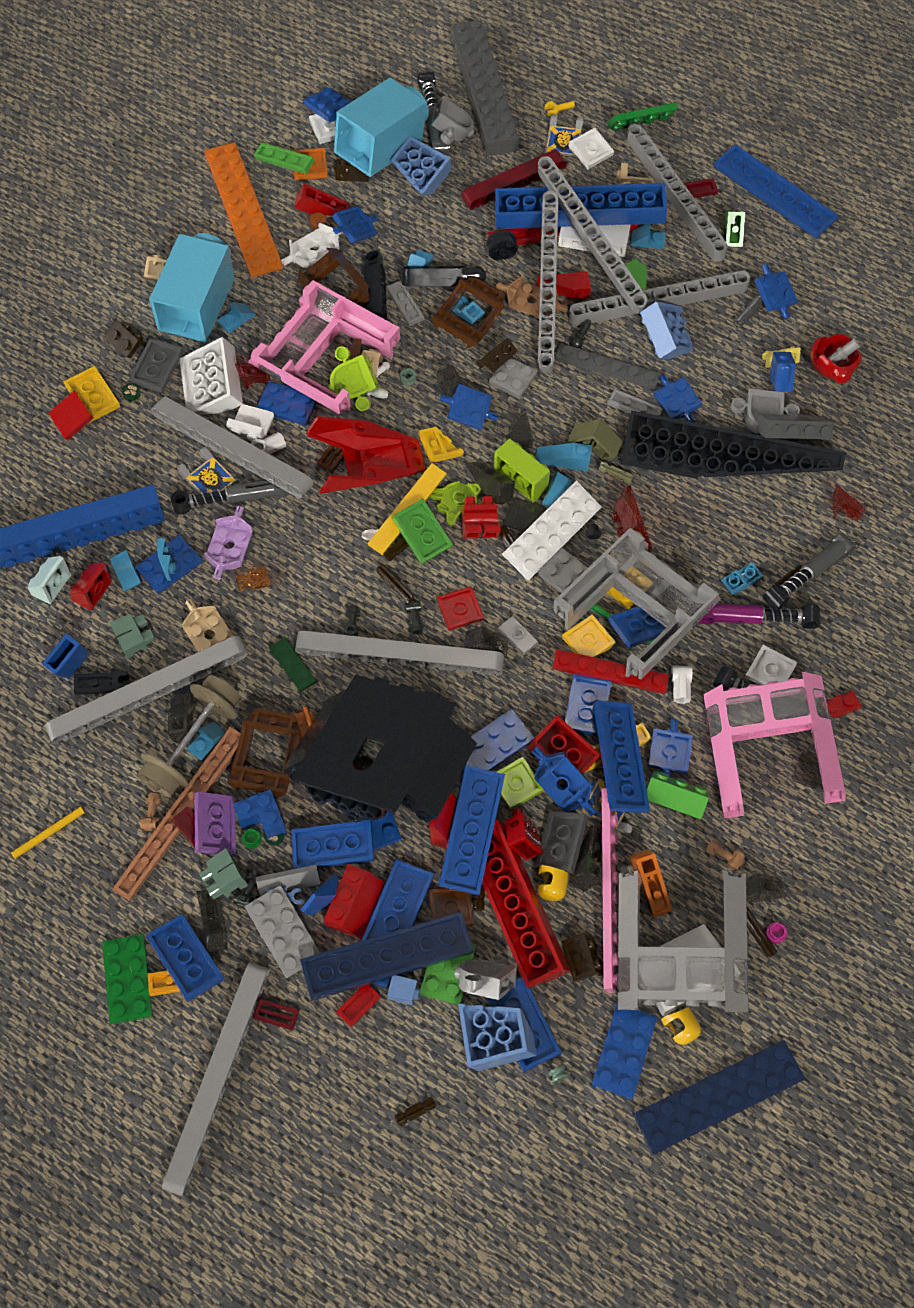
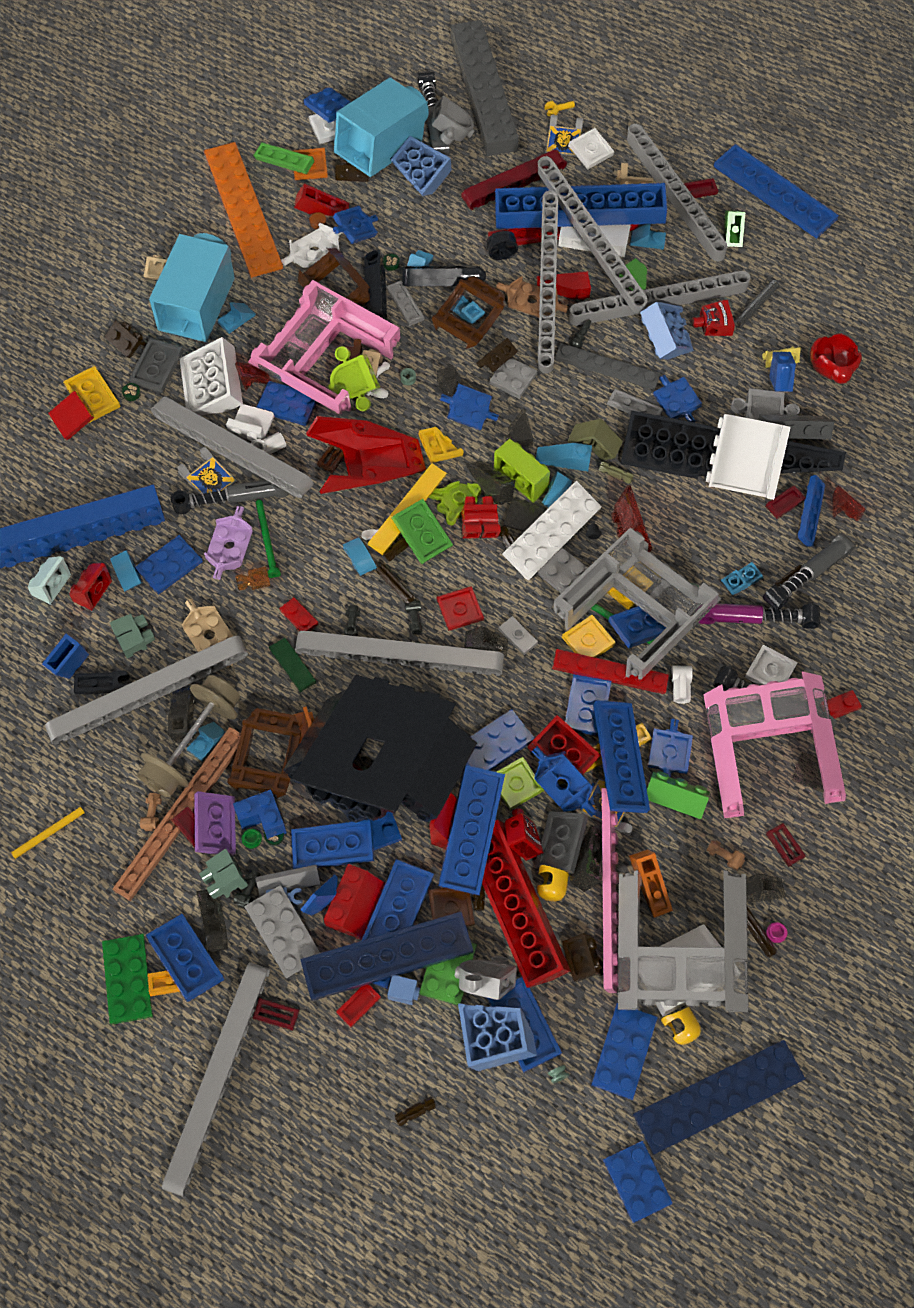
(165, 559): dark azure slope -> none
(273, 570): none -> green bar
(298, 615): none -> red plate
(359, 556): none -> dark azure slope
(391, 262): none -> dark green tile
(637, 1181): none -> blue plate
(644, 115): green plate -> none
(715, 319): none -> red torso
(748, 456): none -> white panel
(776, 291): blue plate -> none
(780, 850): none -> dark red tile
(785, 502): none -> dark red tile
(811, 511): none -> blue plate
(845, 351): light grey pin -> none

